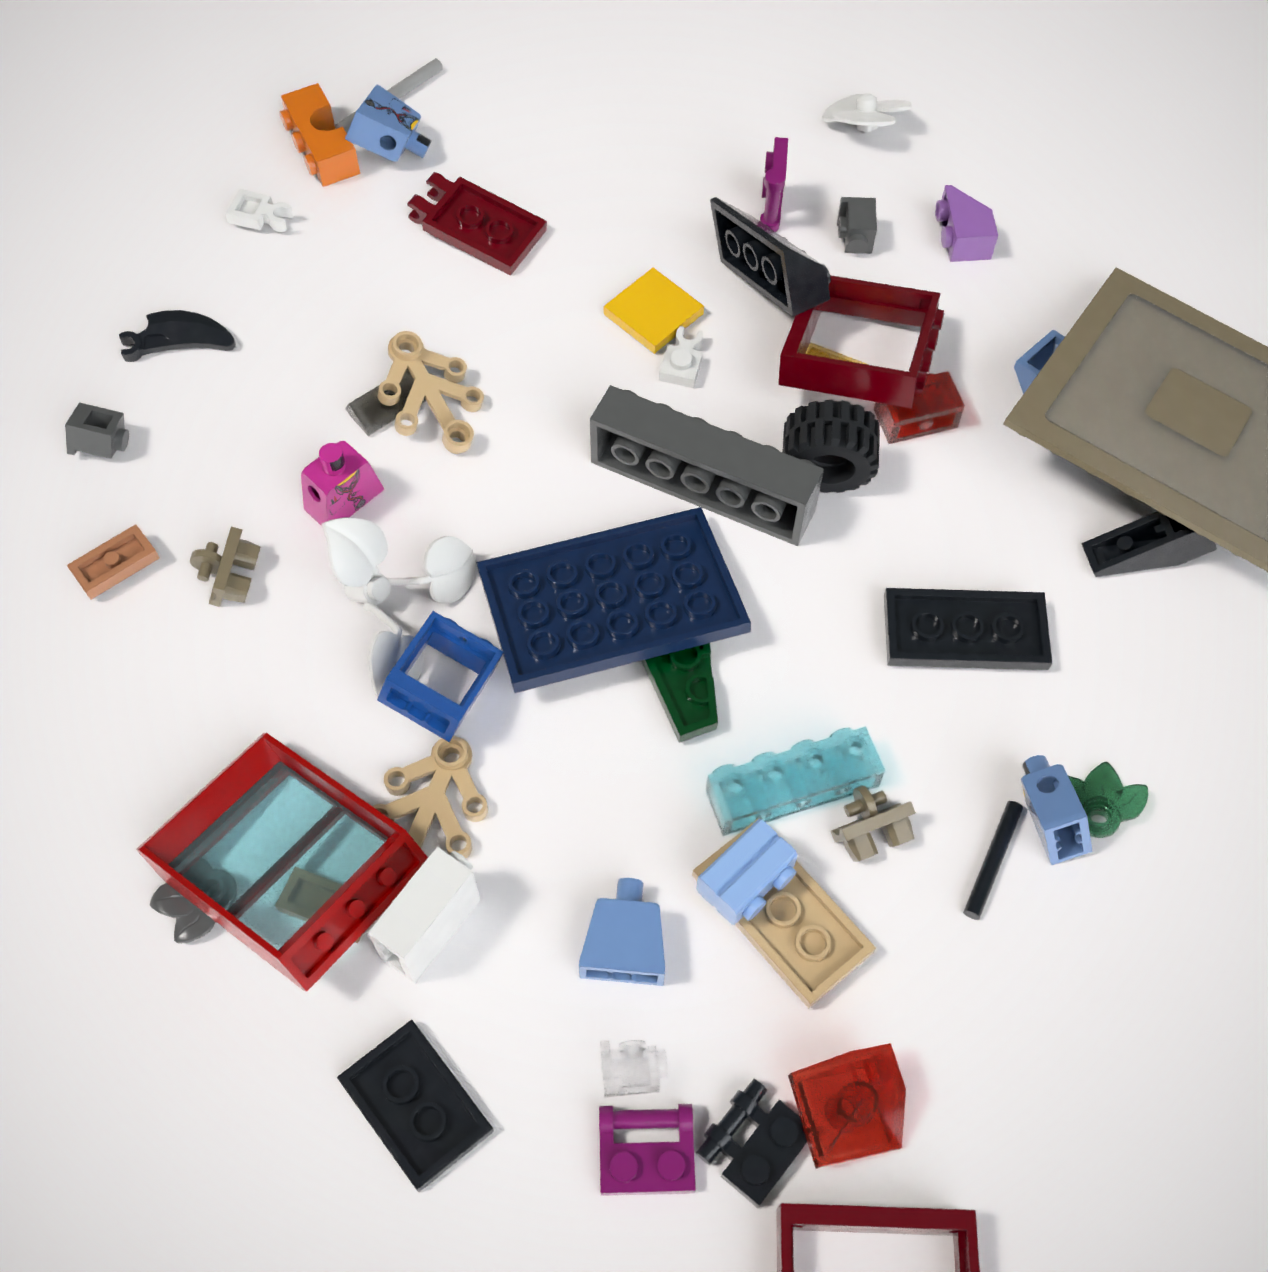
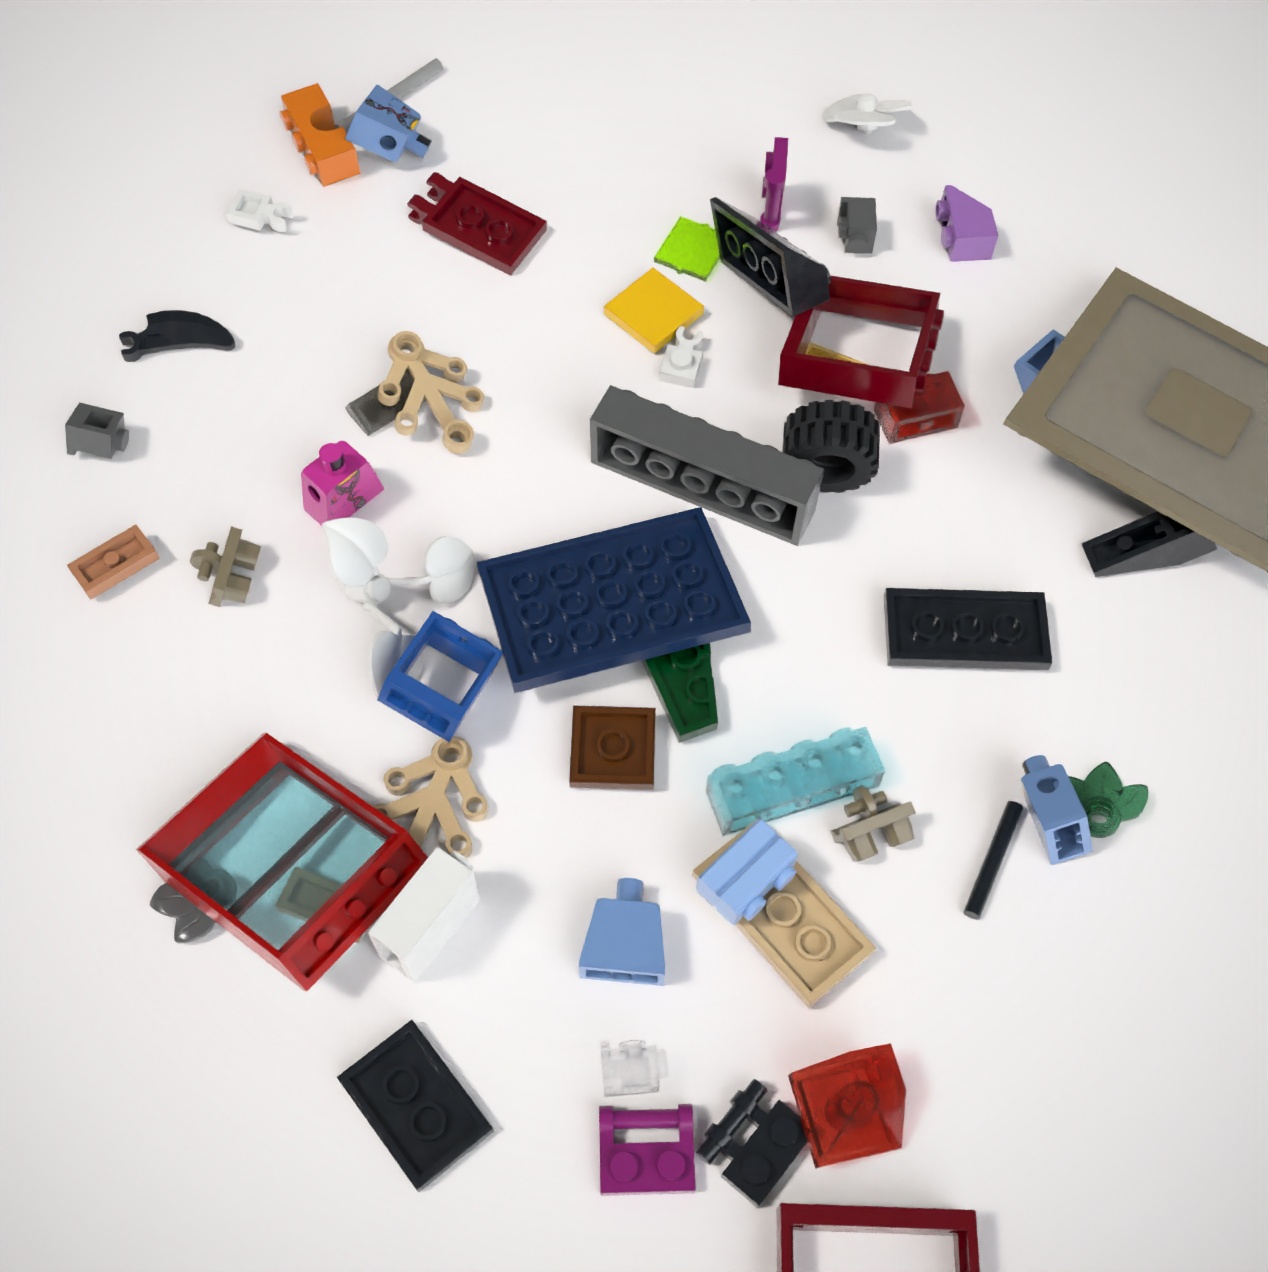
(612, 747): none -> reddish brown plate
(690, 249): none -> clear neon green piece

